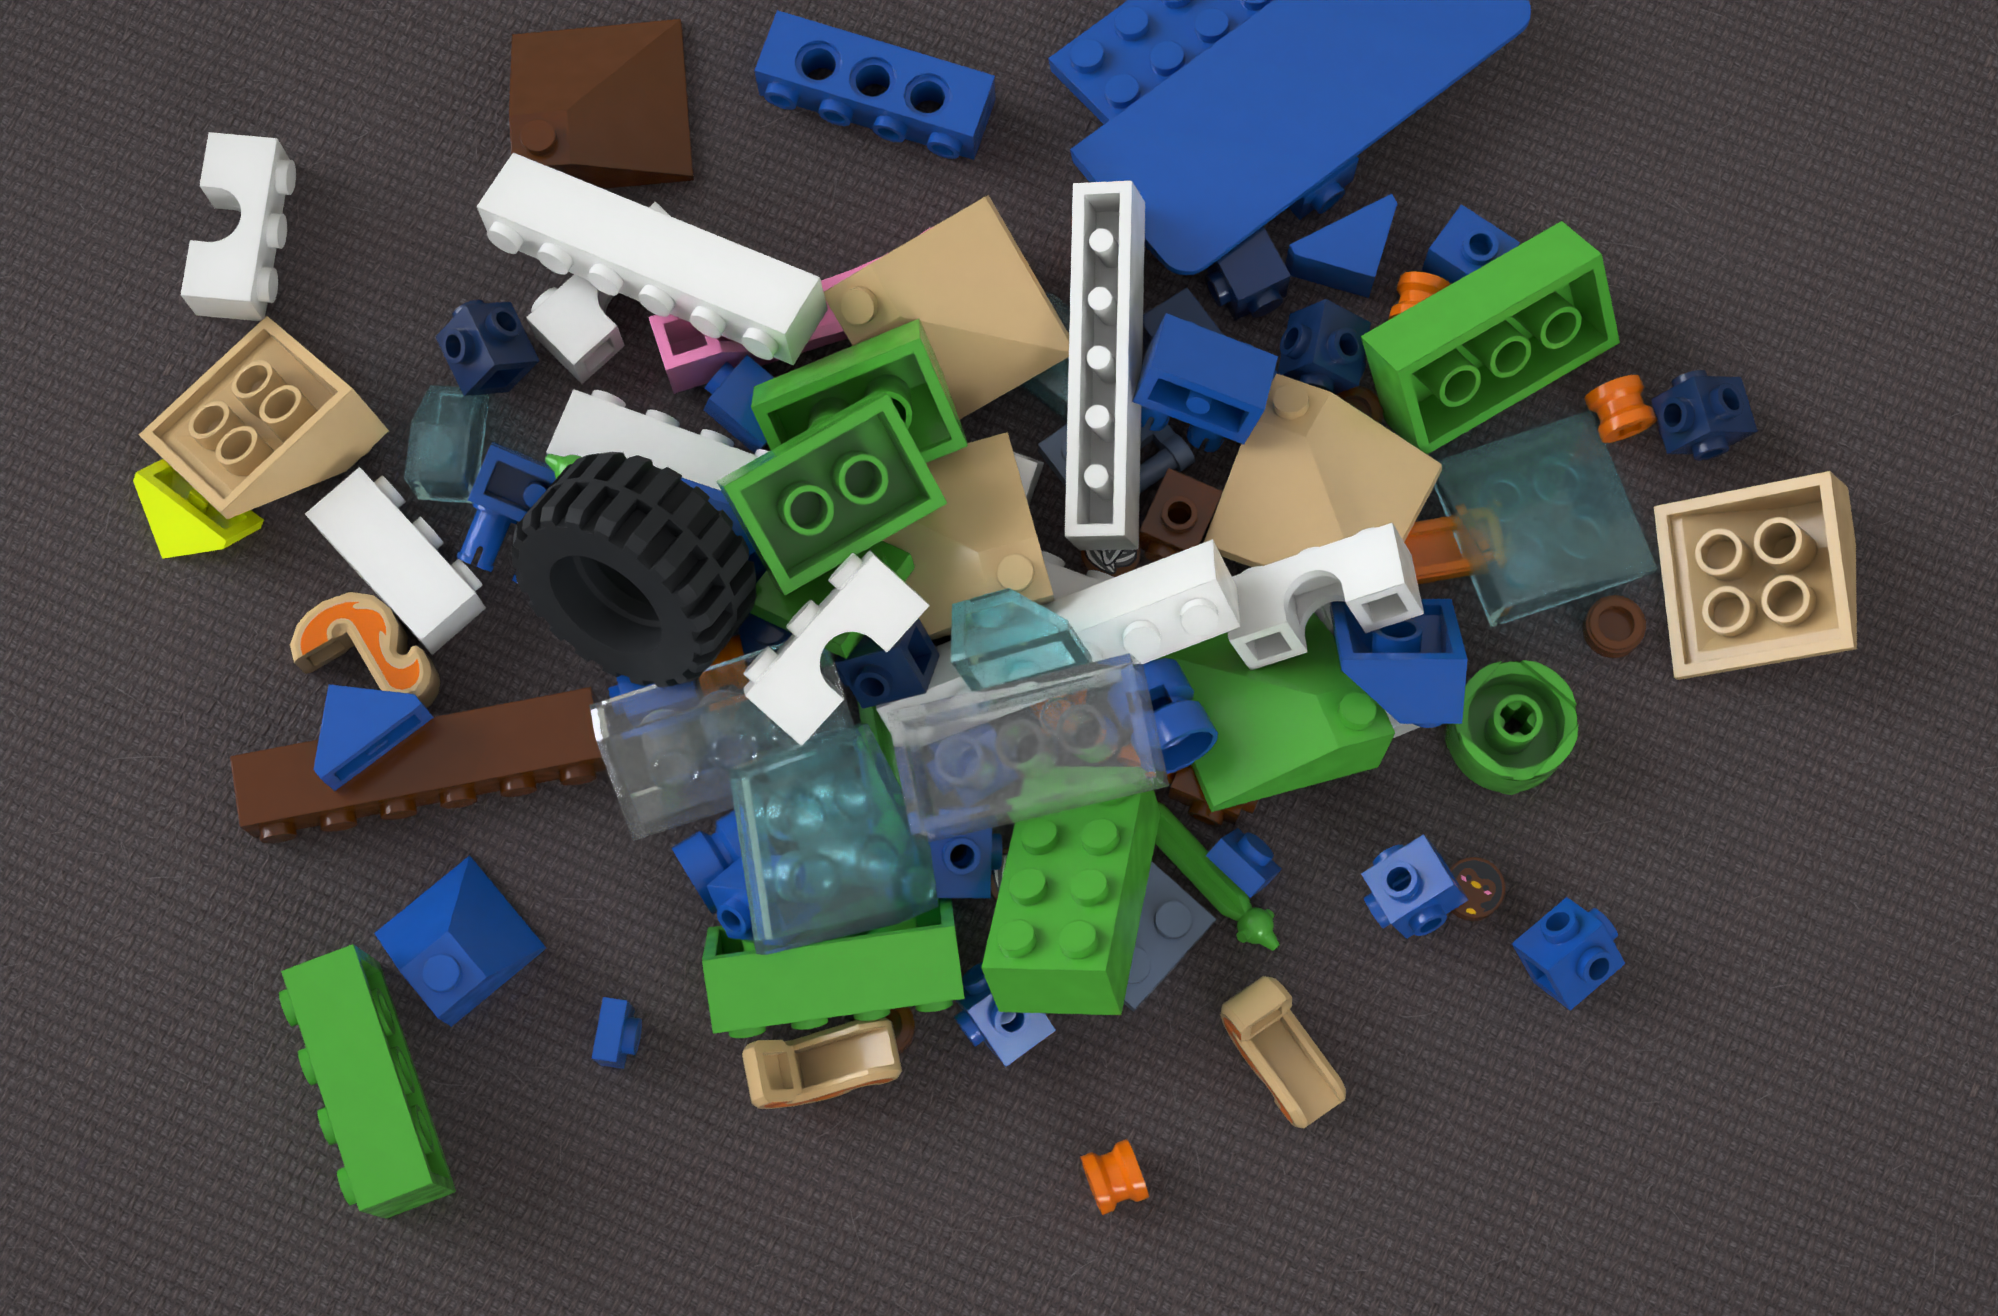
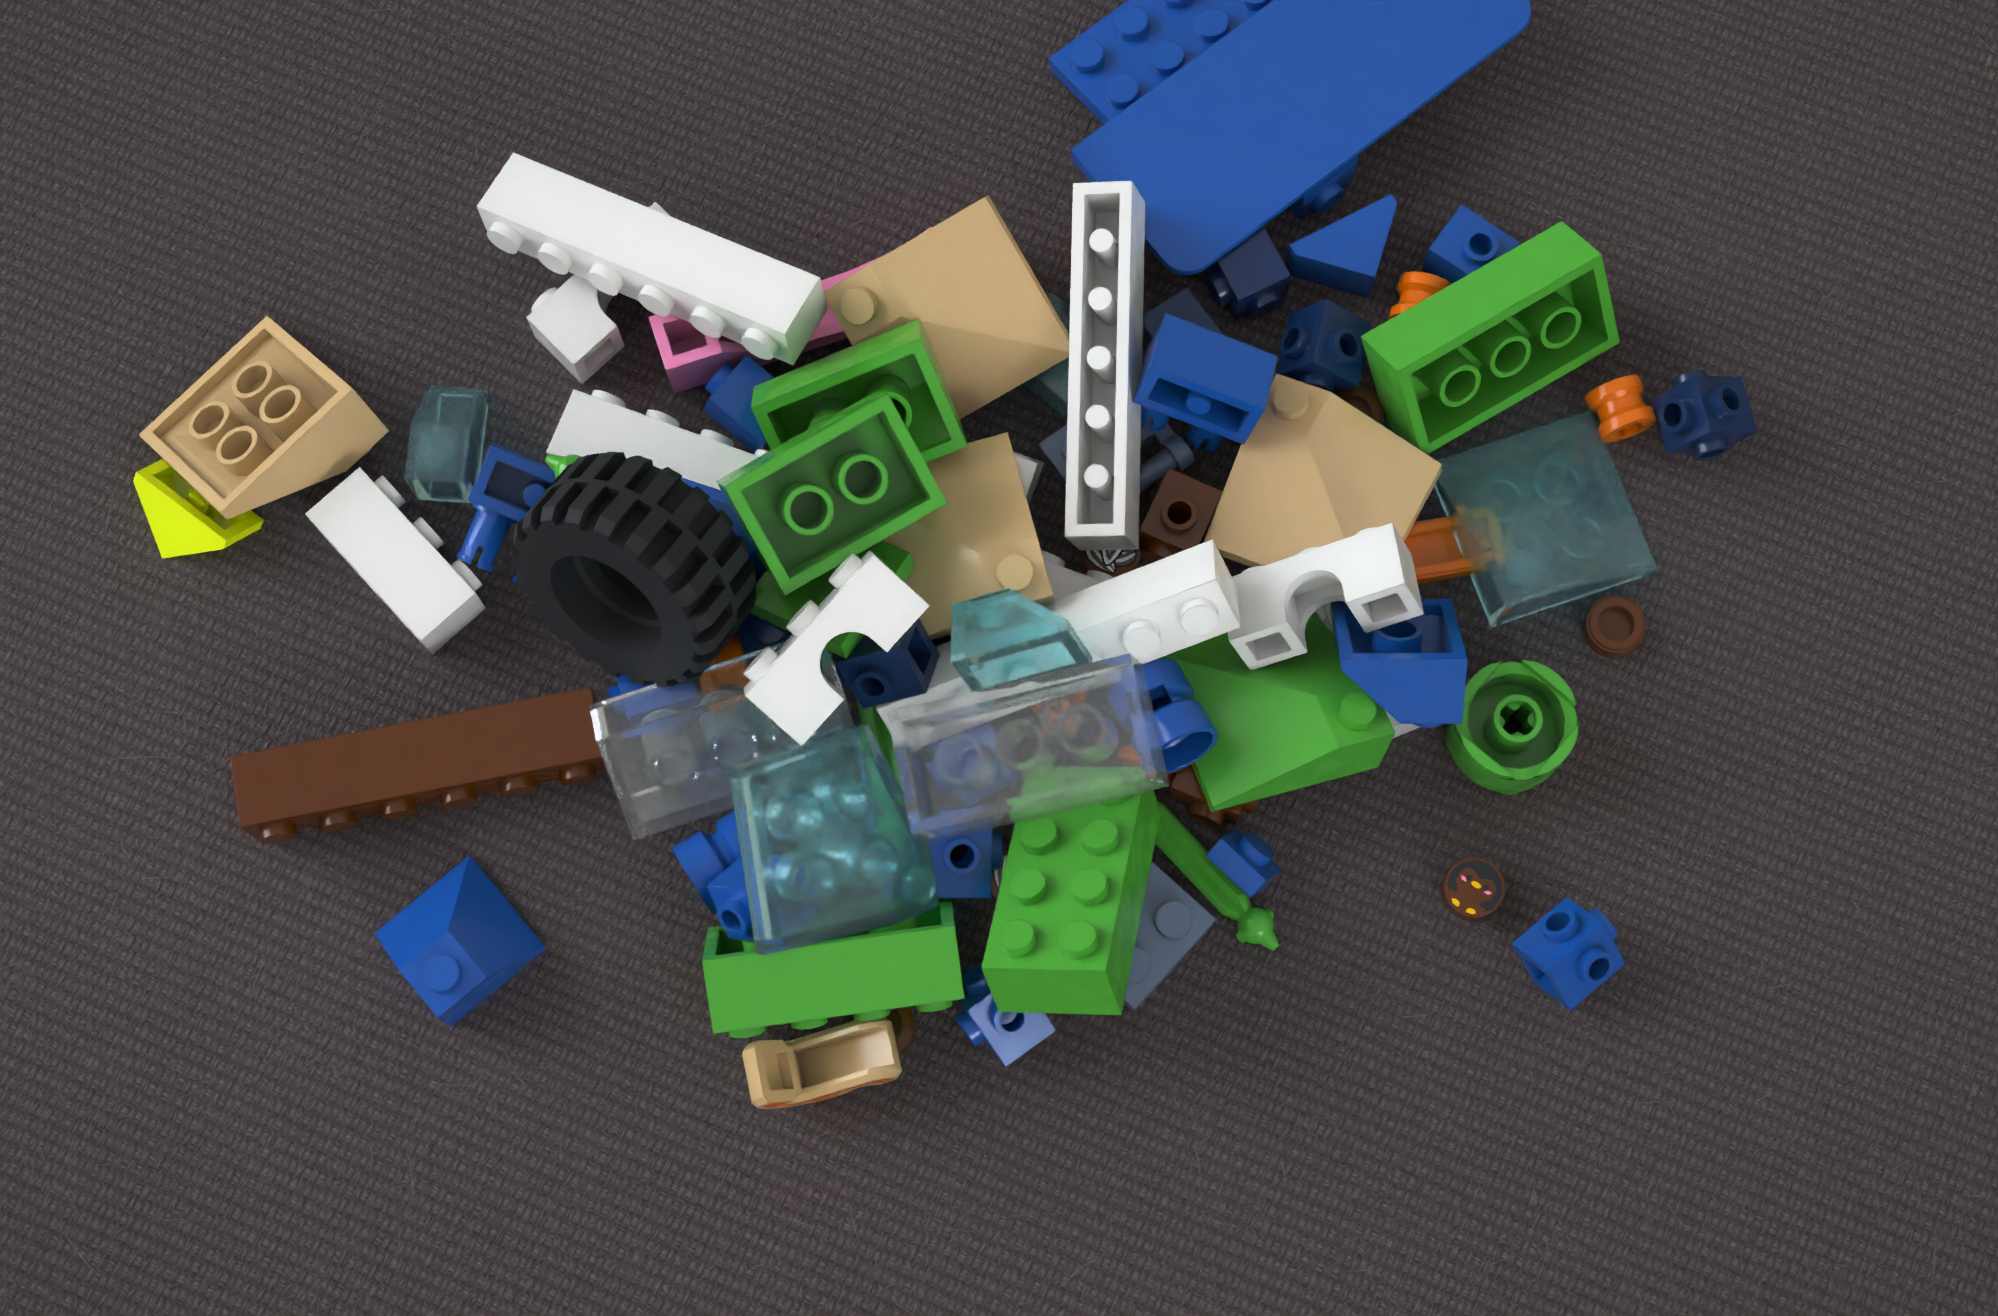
(237, 273): white arch -> none
(361, 728): blue slope -> none
(366, 1083): bright green brick -> none
(379, 638): tan animal -> none
(486, 347): dark blue brick -> none
(603, 103): reddish brown slope -> none
(616, 1033): blue plate -> none
(802, 45): blue brick -> none
(1114, 1177): orange wheel -> none
(1282, 1052): tan animal -> none
(1412, 888): blue brick -> none
(1759, 575): tan slope -> none

